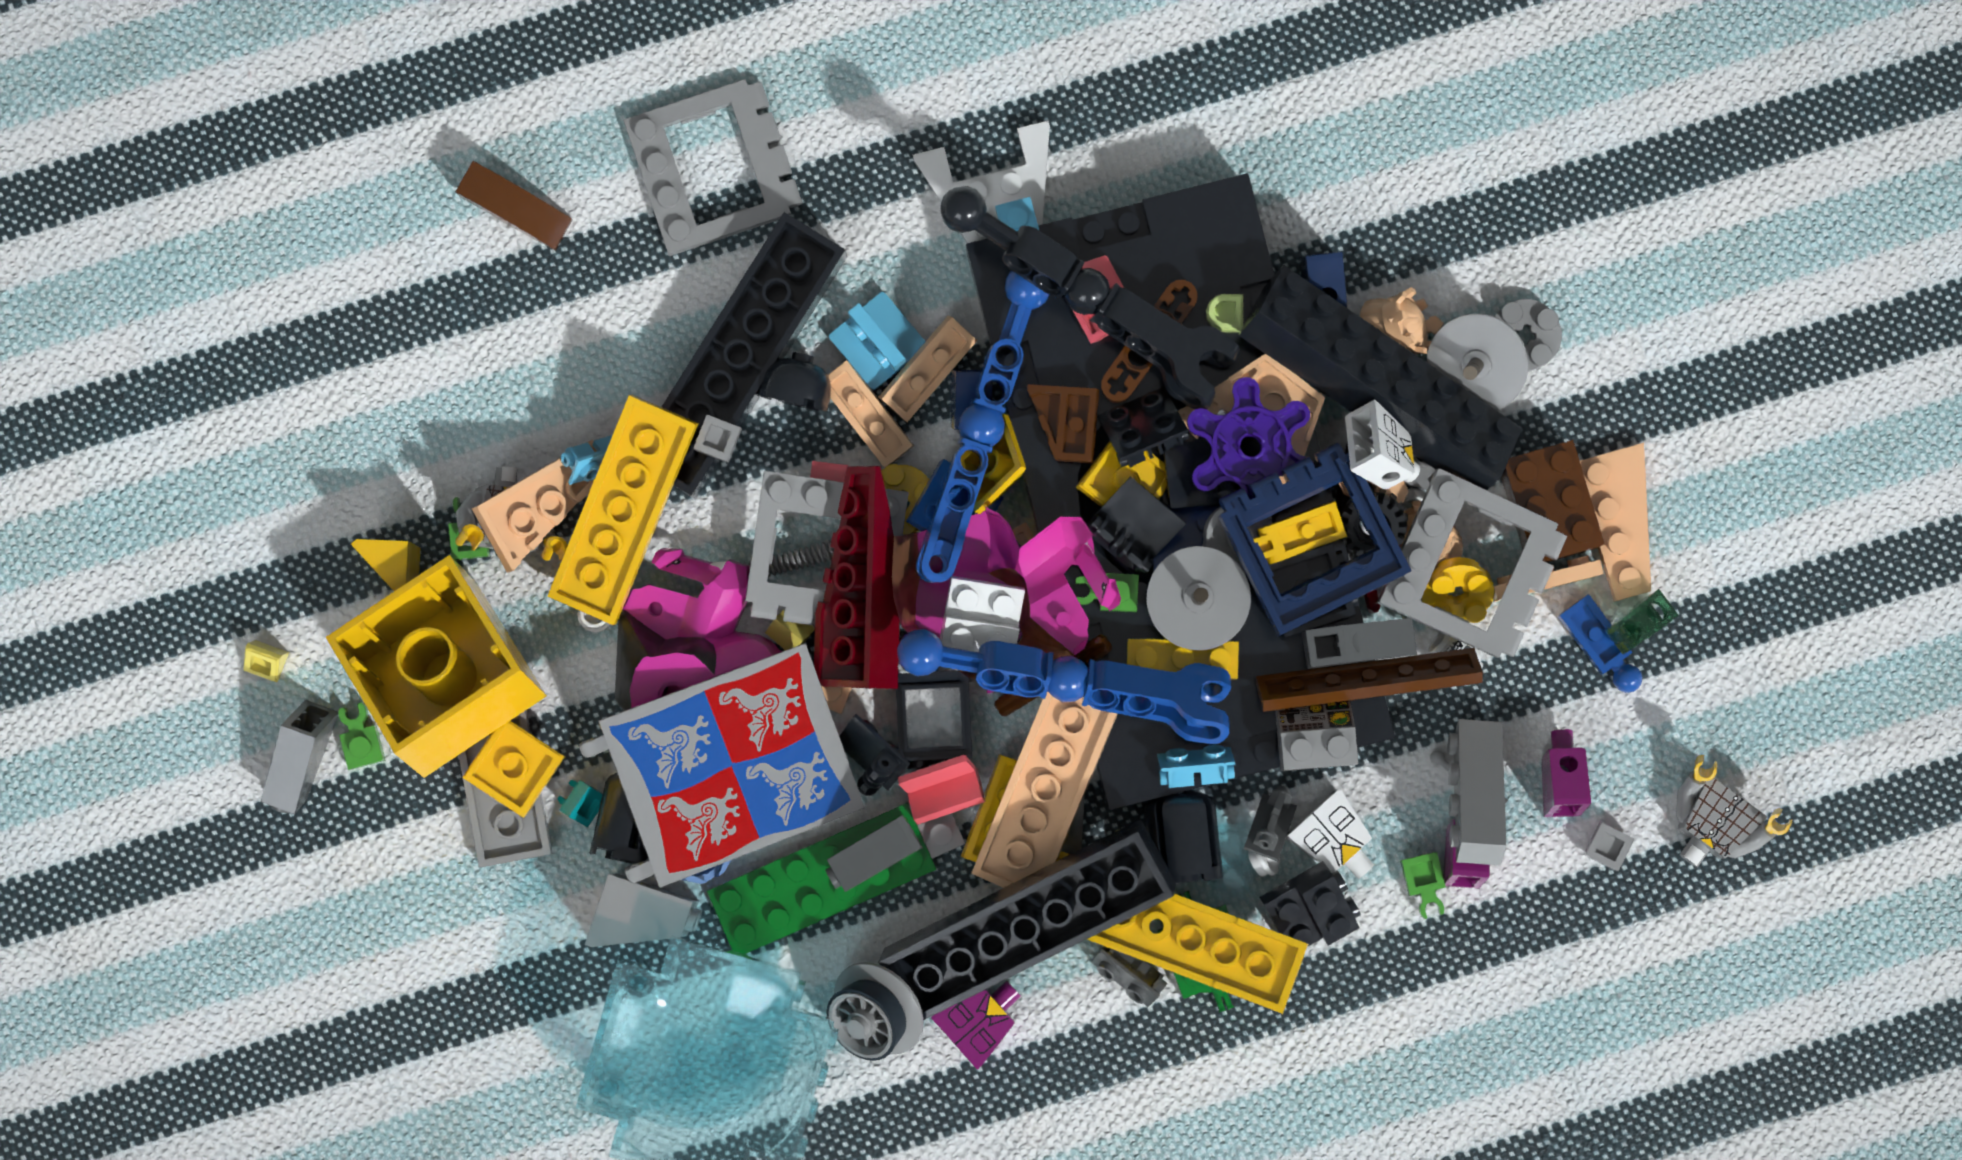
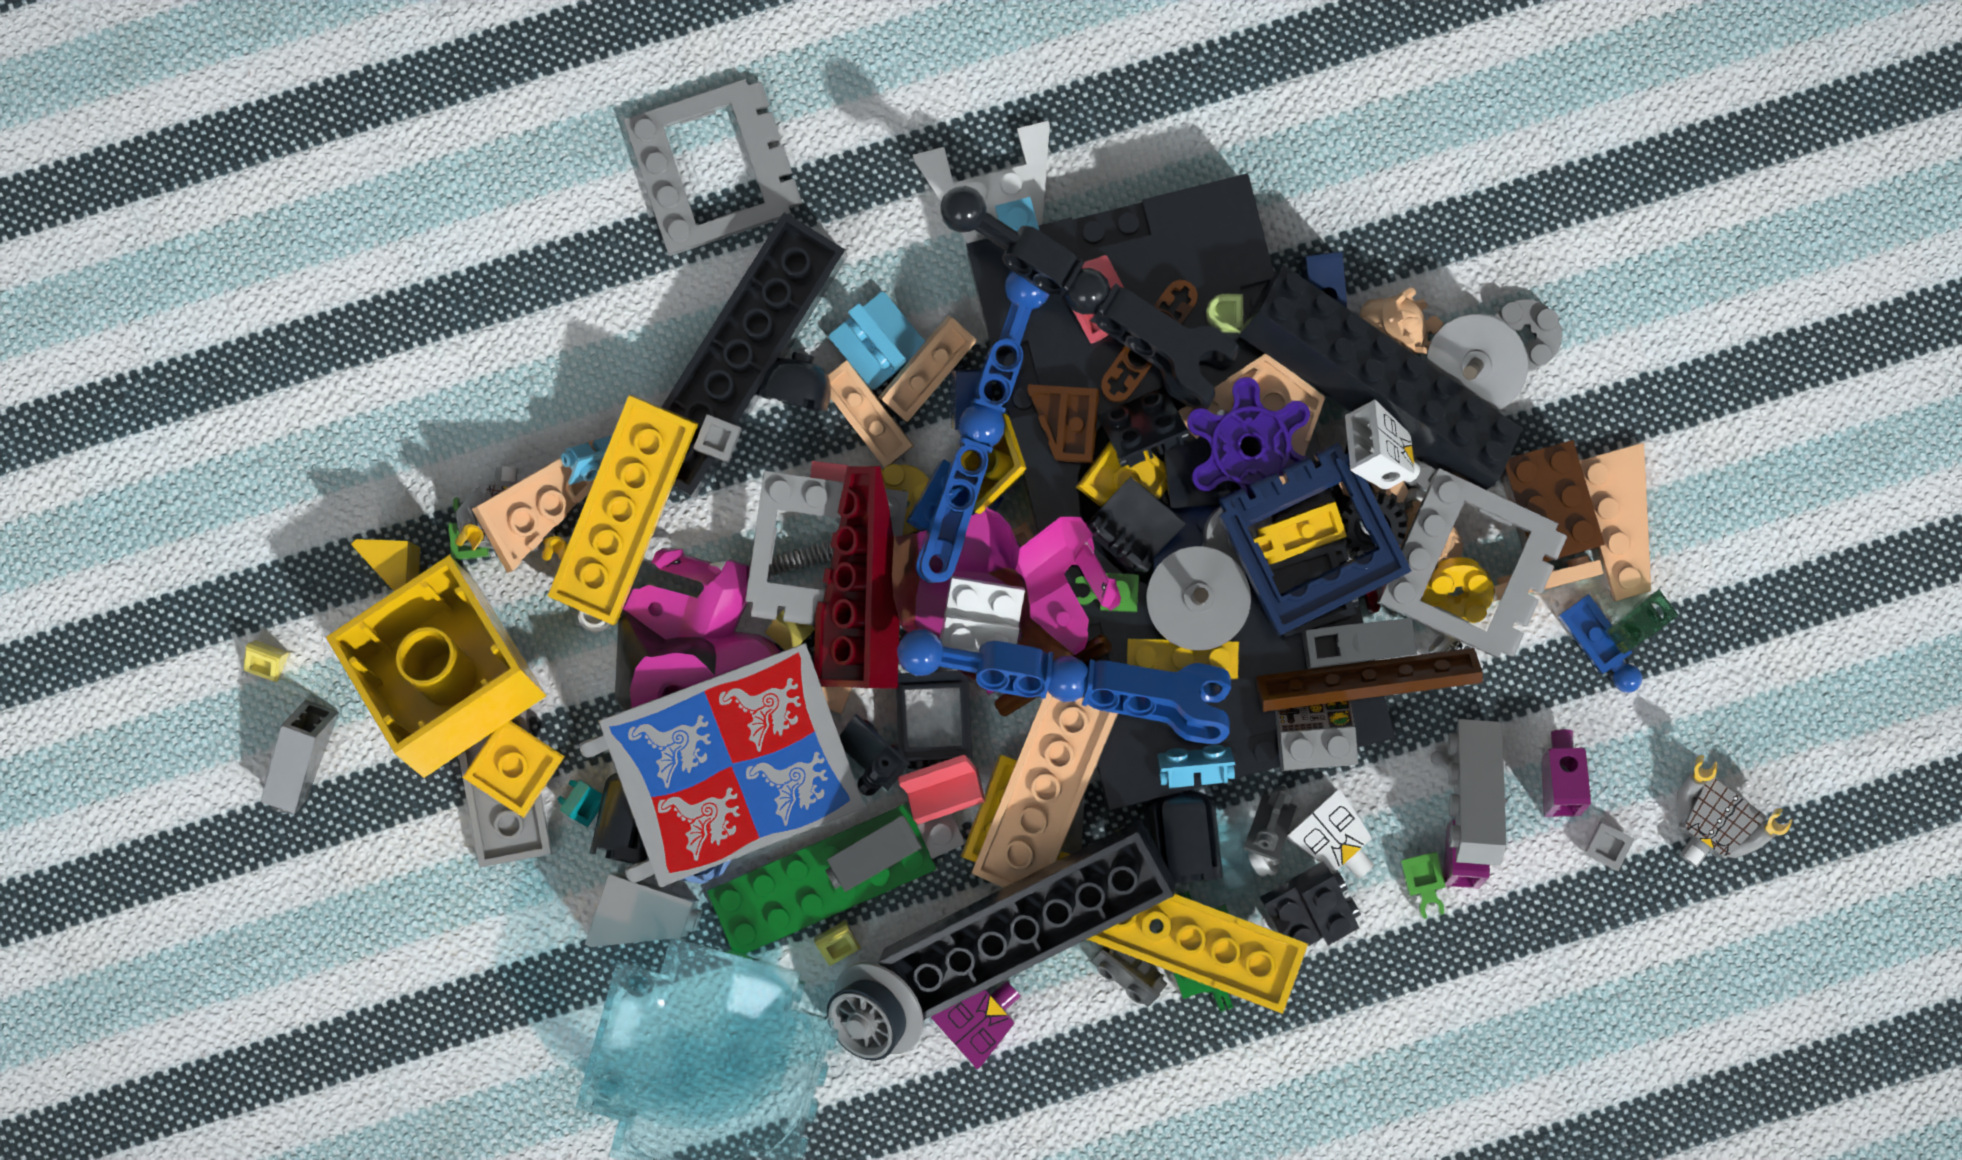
(361, 743): bright green plate -> none
(513, 205): reddish brown slope -> none
(837, 943): none -> light yellow slope

